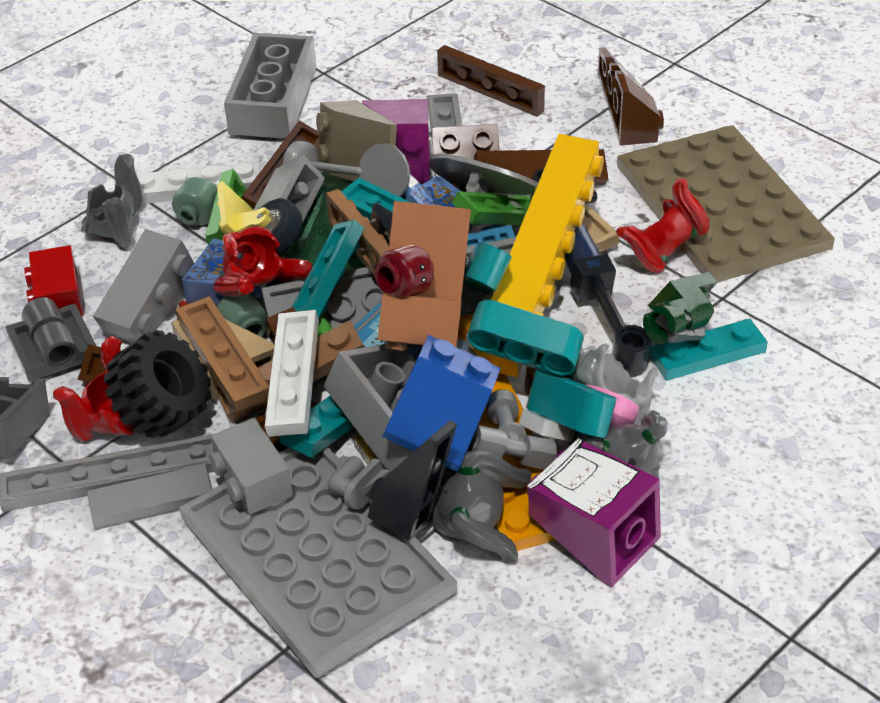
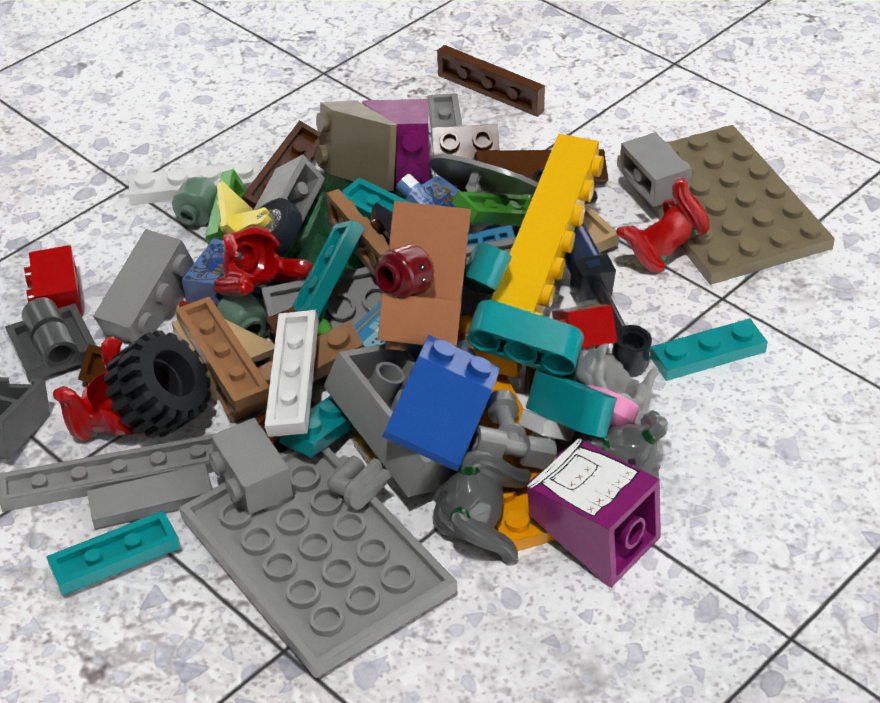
(111, 212): dark grey hair -> none
(113, 552): none -> teal plate
(270, 85): light grey brick -> none
(380, 165): light grey piece -> none
(409, 492): black slope -> none
(593, 320): none -> red brick
(629, 103): reddish brown wedge -> none
(652, 167): none -> light grey brick
(680, 310): dark green plate -> none

